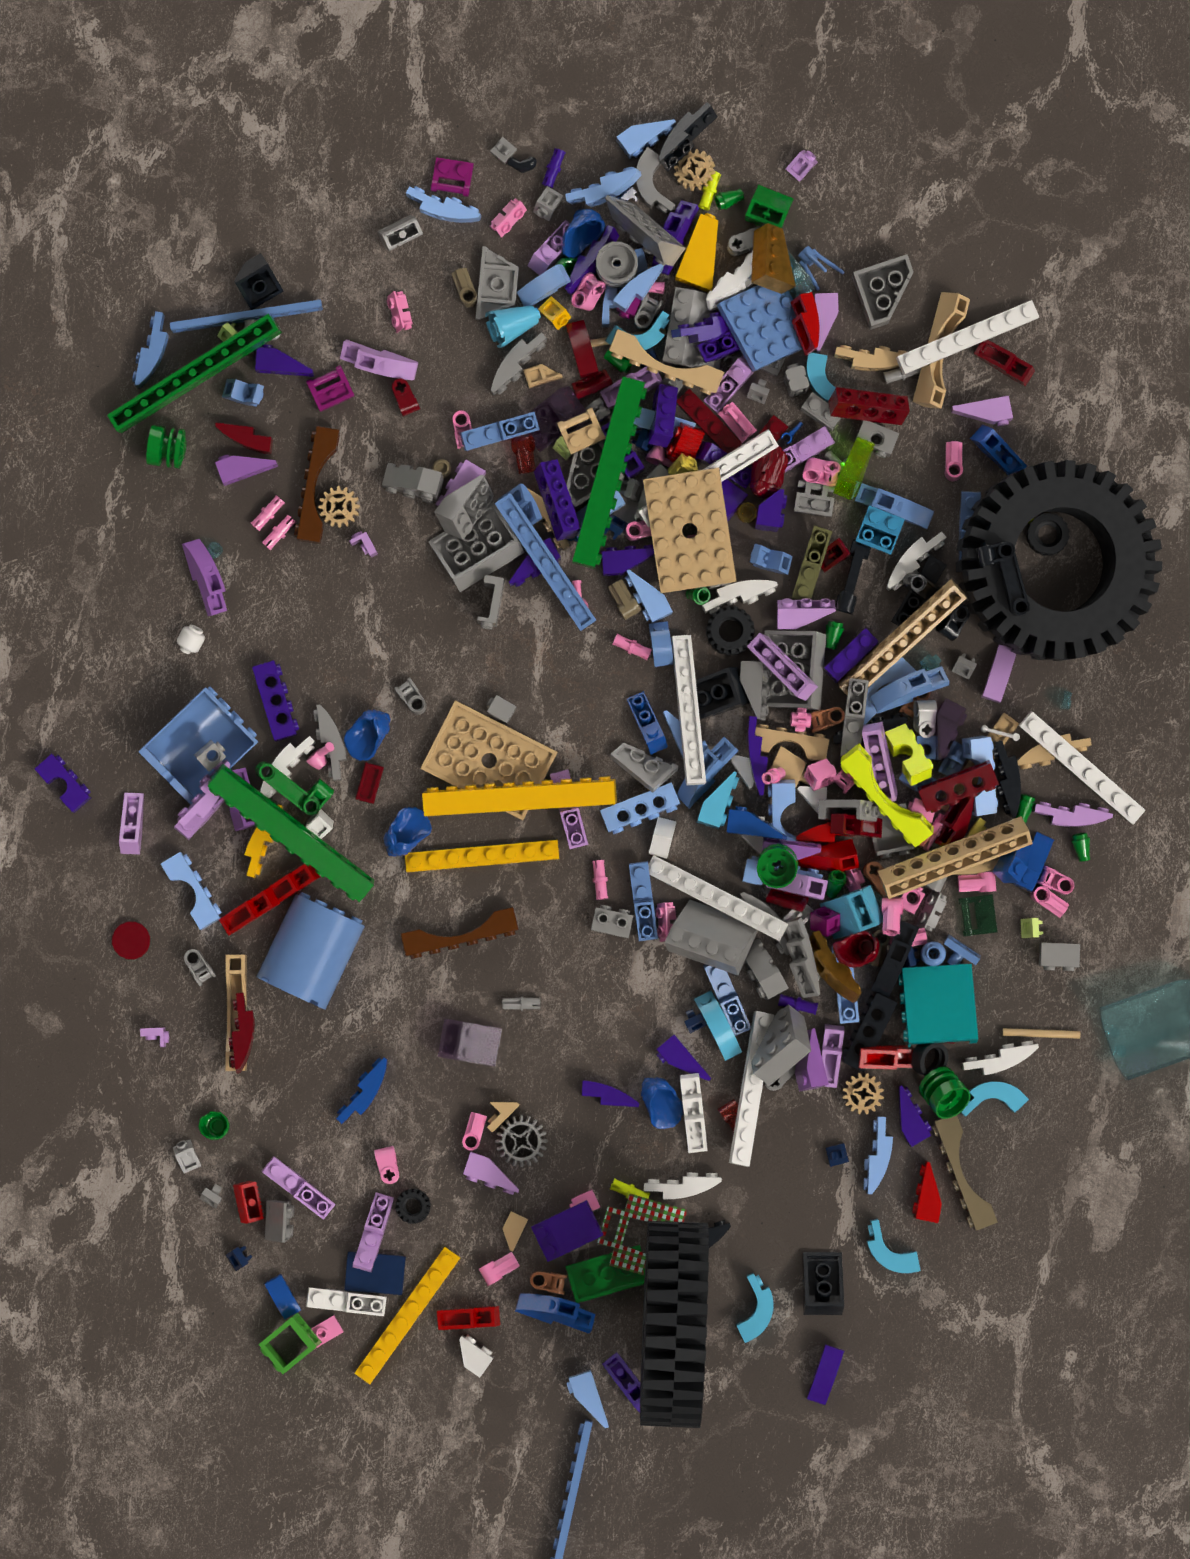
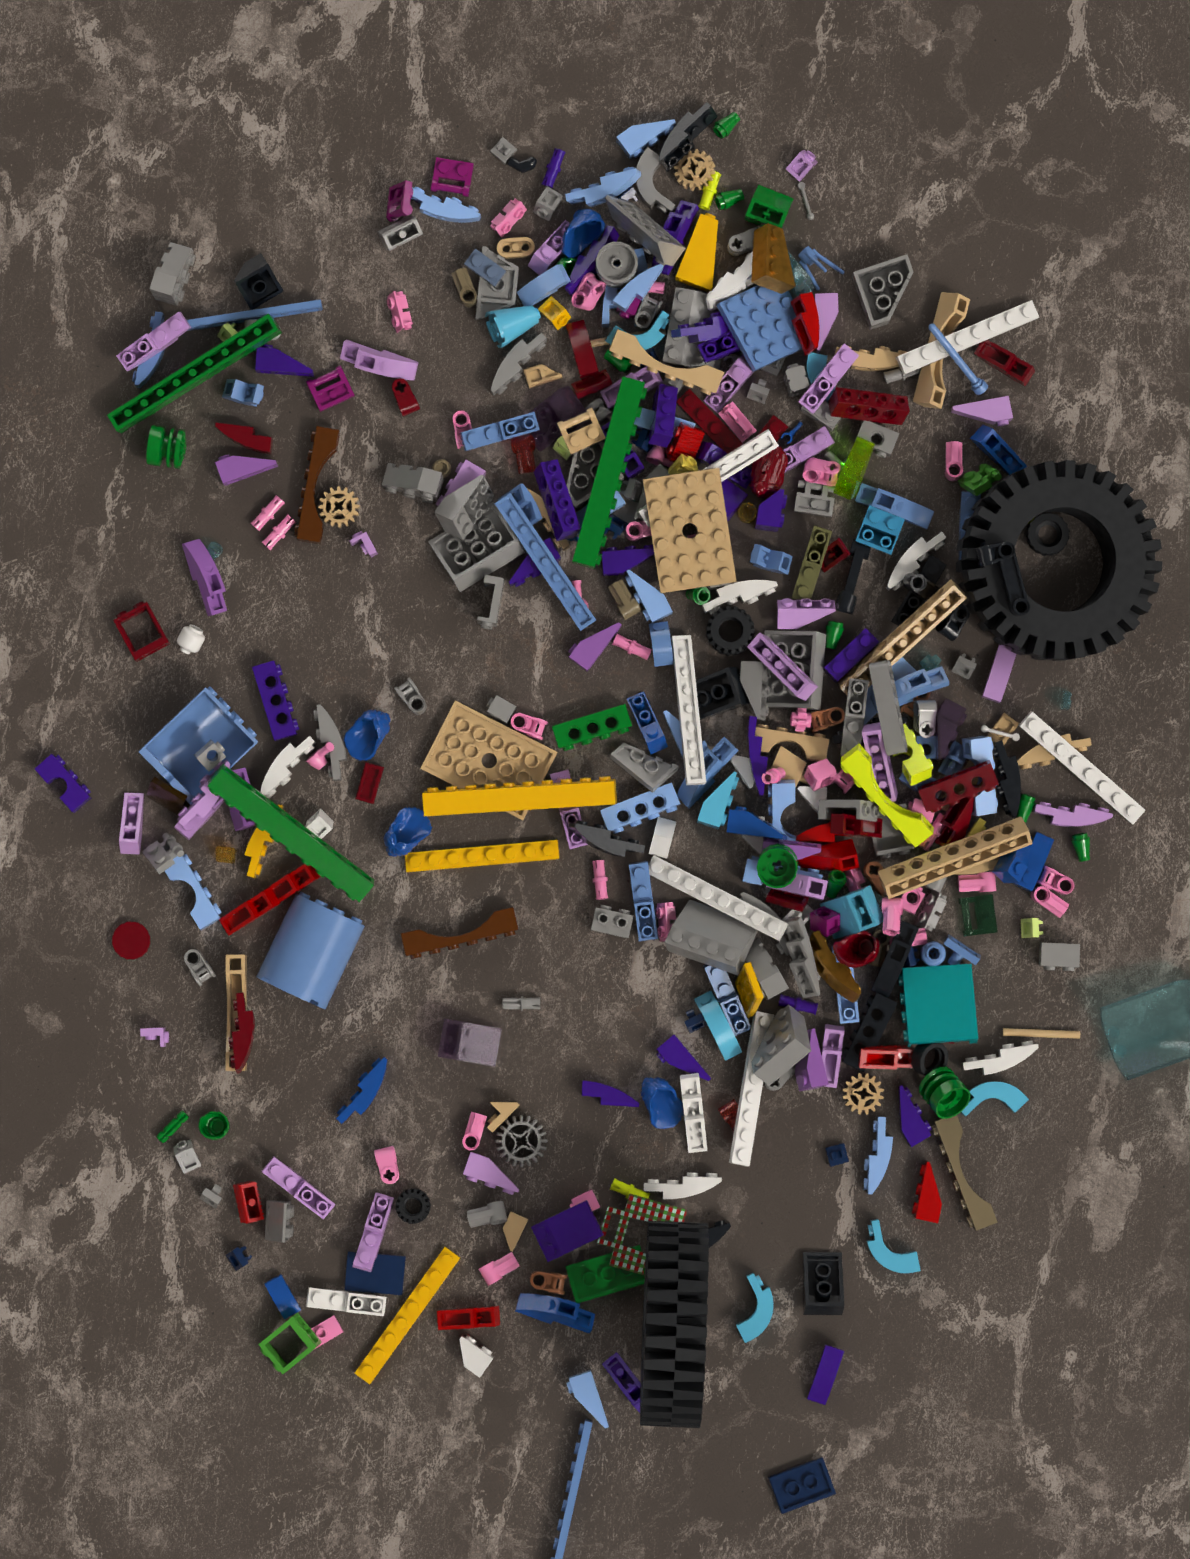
(149, 649): none -> dark red window
(154, 342): none -> lavender slope
(157, 854): none -> light grey plate
(166, 796): none -> dark brown slope
(170, 278): none -> light grey brick
(172, 1127): none -> green axle
(225, 854): none -> clear yellow slope
(319, 793): green piece -> none
(399, 195): none -> magenta plate
(485, 267): none -> sand blue plate
(492, 1214): none -> light grey piece
(515, 246): none -> tan plate
(530, 725): none -> bright pink piece
(591, 648): none -> medium lavender slope
(601, 839): none -> black slope
(618, 713): none -> green brick
(725, 125): none -> green cone
(749, 989): none -> yellow tile
(801, 186): none -> light grey hinge
(802, 1485): none -> dark blue tile
(828, 378): none -> lavender slope
(888, 707): none -> light grey beam
(978, 385): none -> medium blue piece
(979, 481): none -> bright green plate

